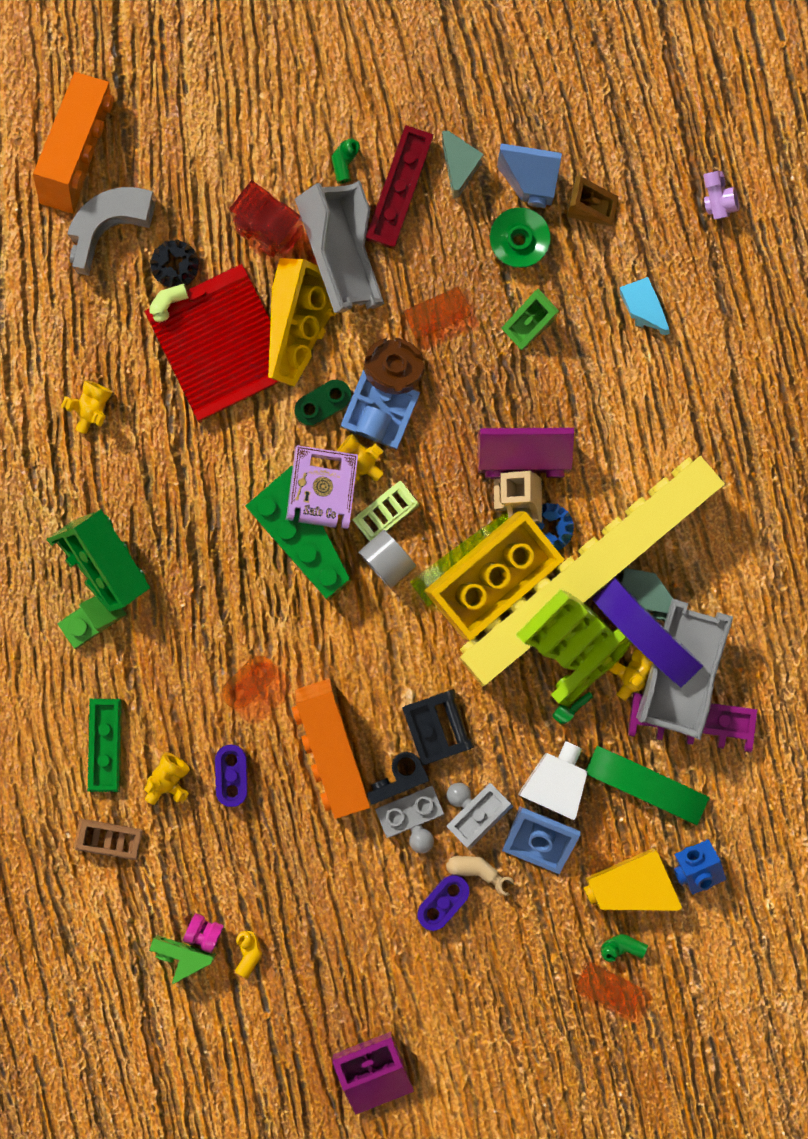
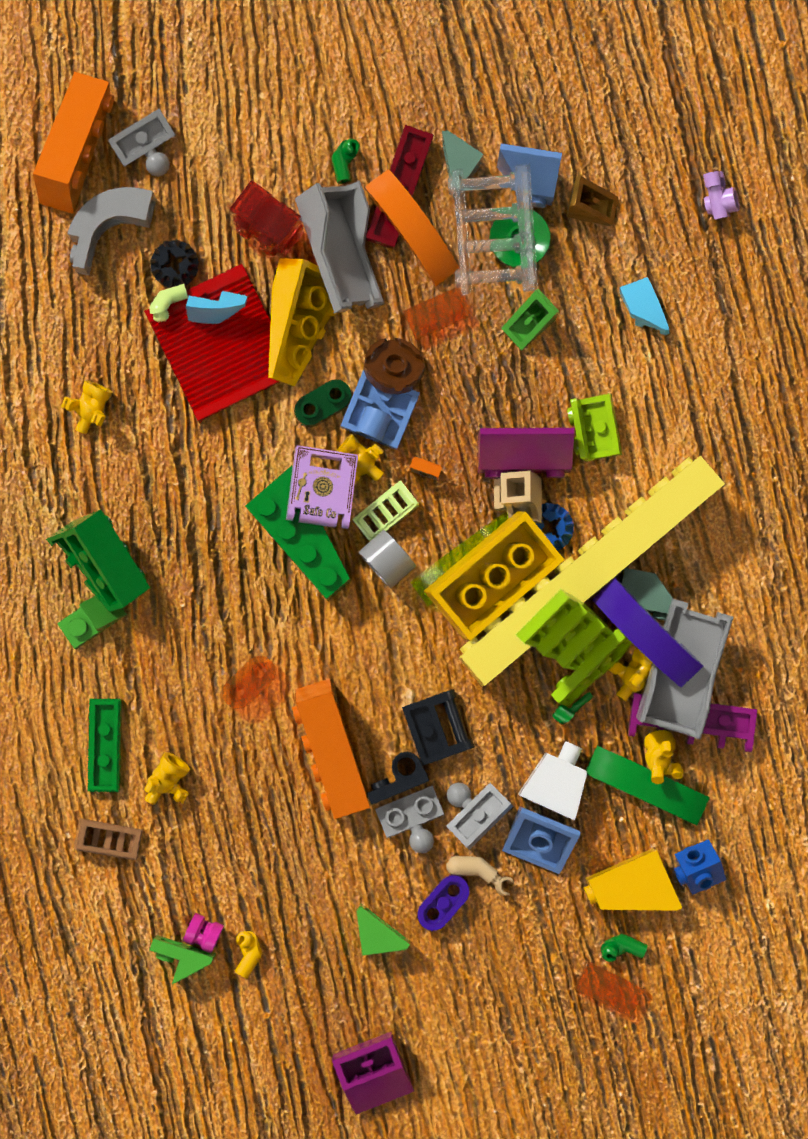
(142, 139): none -> light grey plate
(212, 311): none -> medium azure slope
(231, 775): dark purple plate -> none
(377, 935): none -> bright green slope
(413, 226): none -> orange slope
(425, 468): none -> orange tile
(520, 212): none -> clear fence
(595, 427): none -> lime bracket
(658, 756): none -> yellow piece

